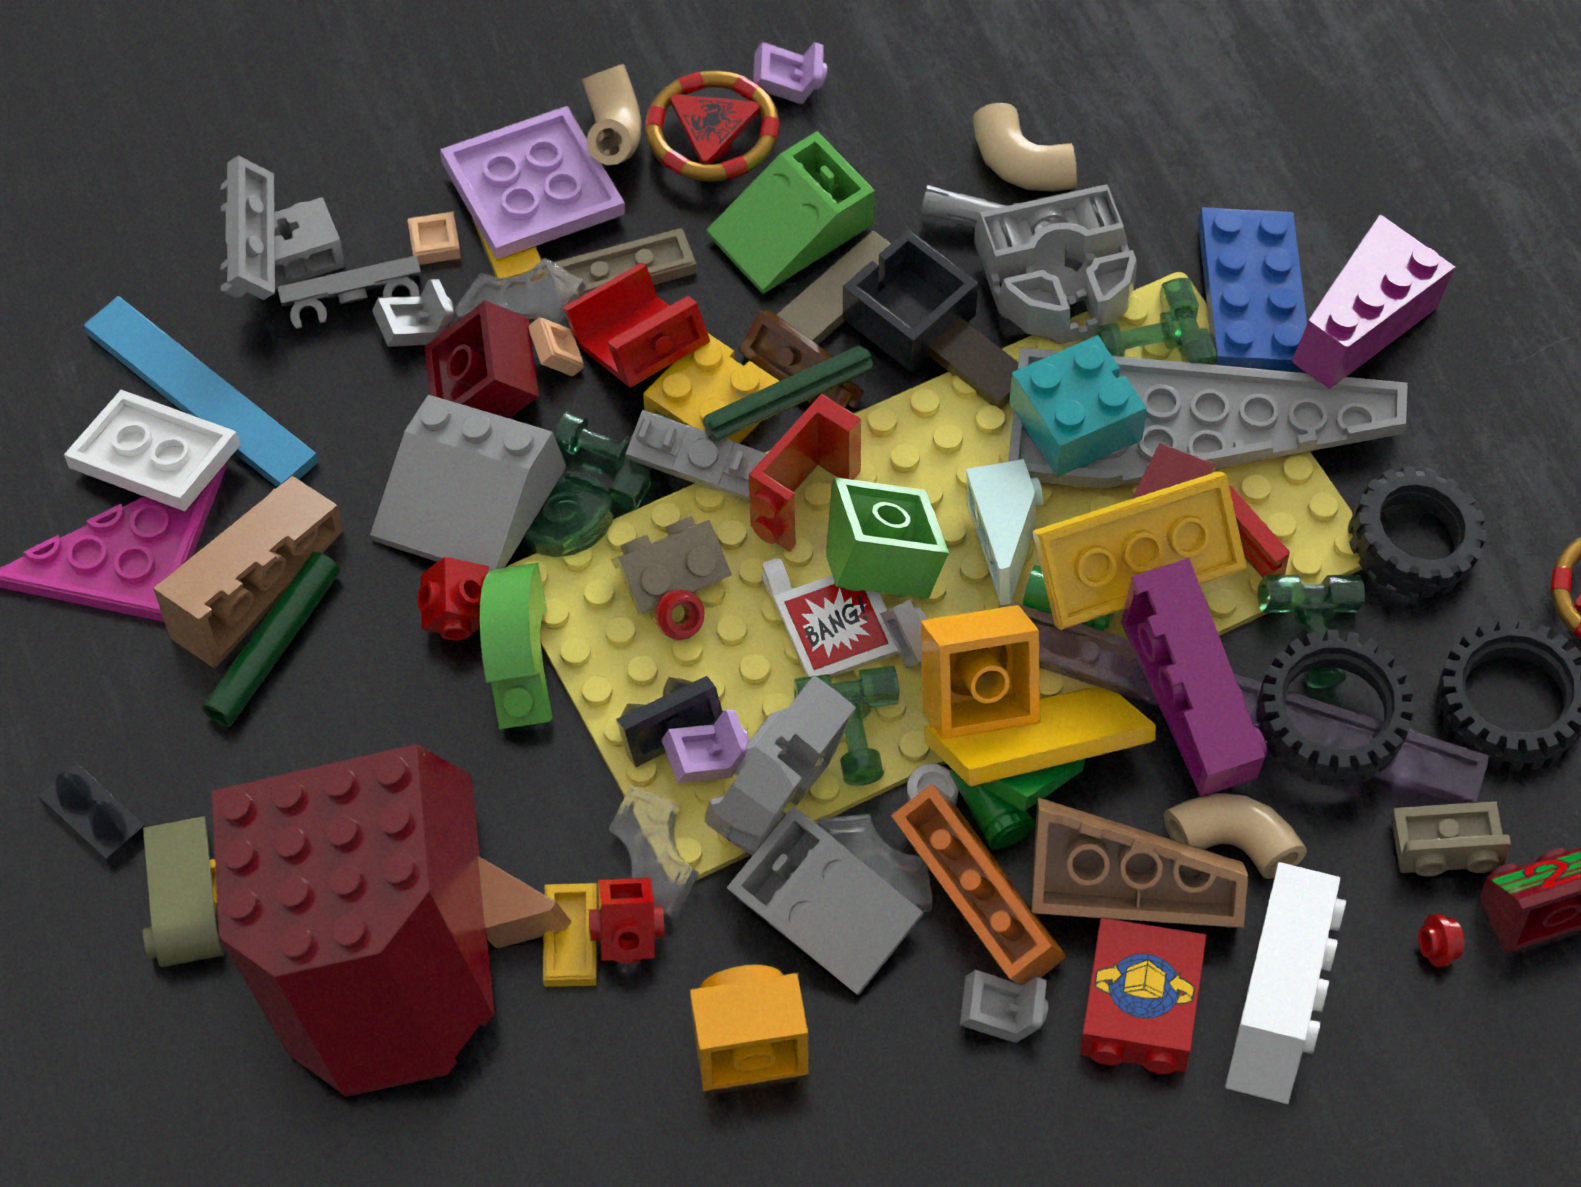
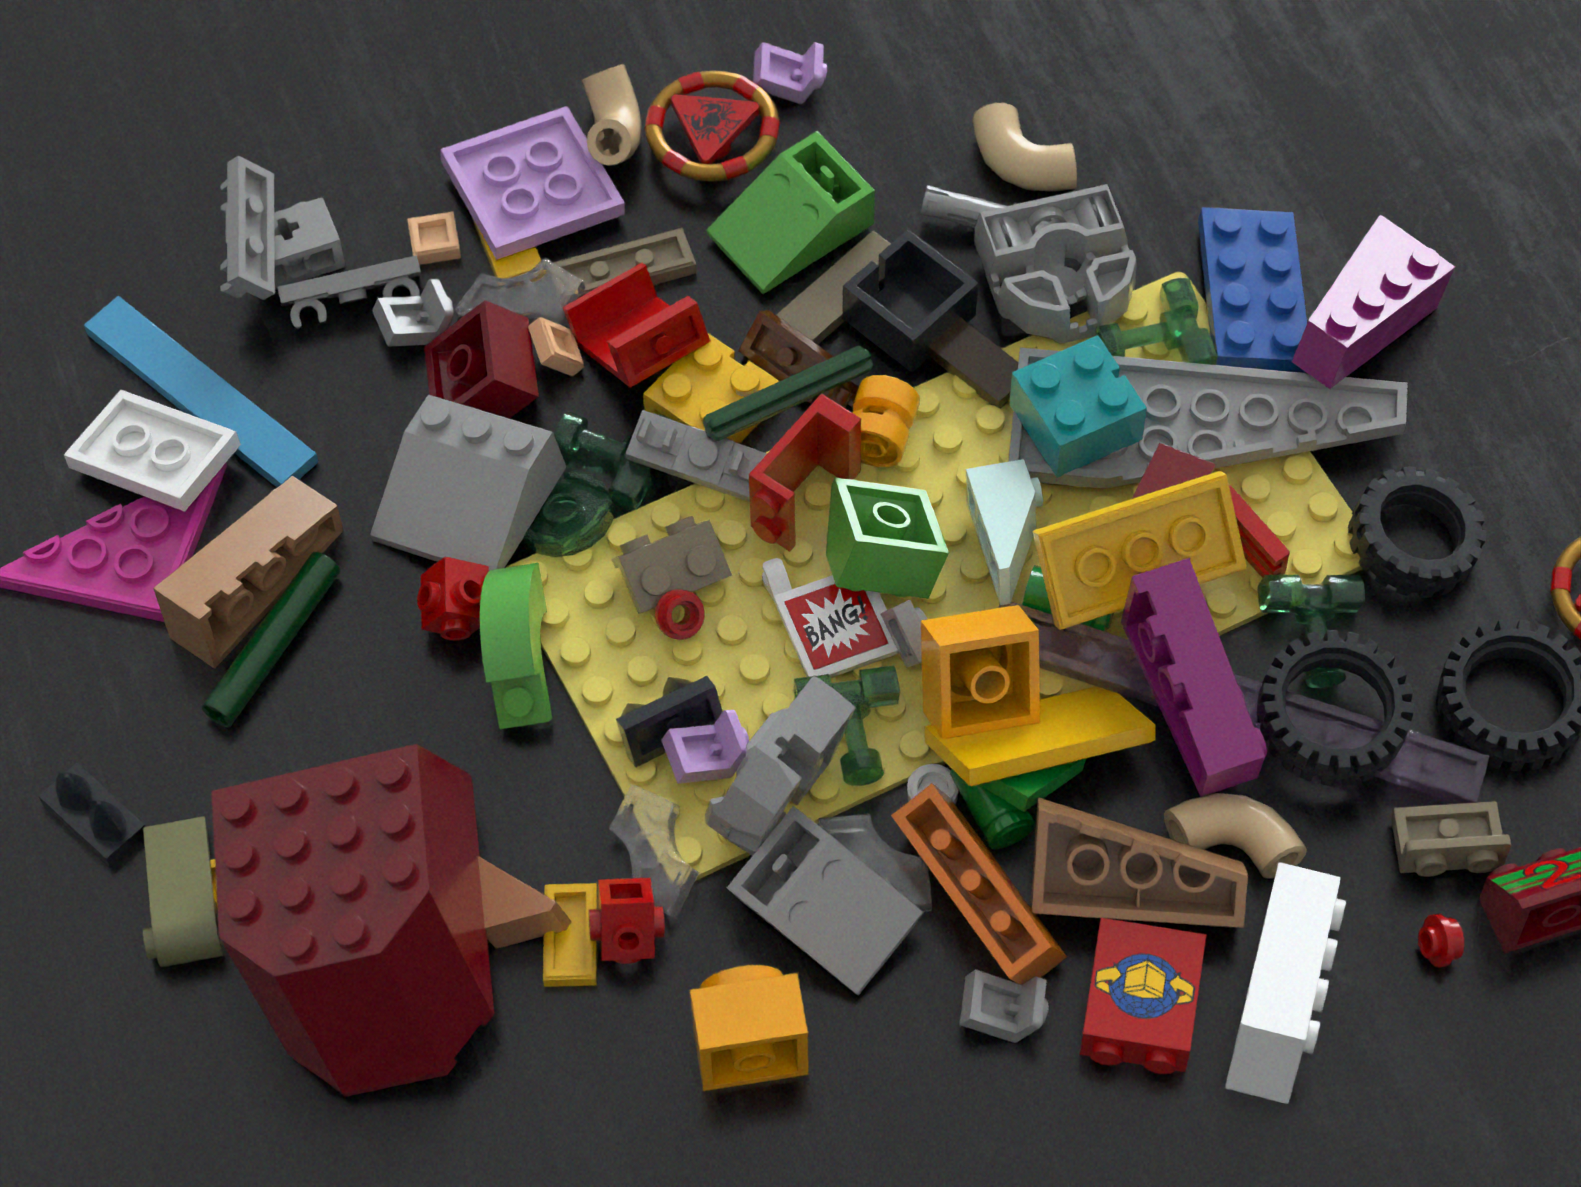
(886, 415): none -> light orange wheel

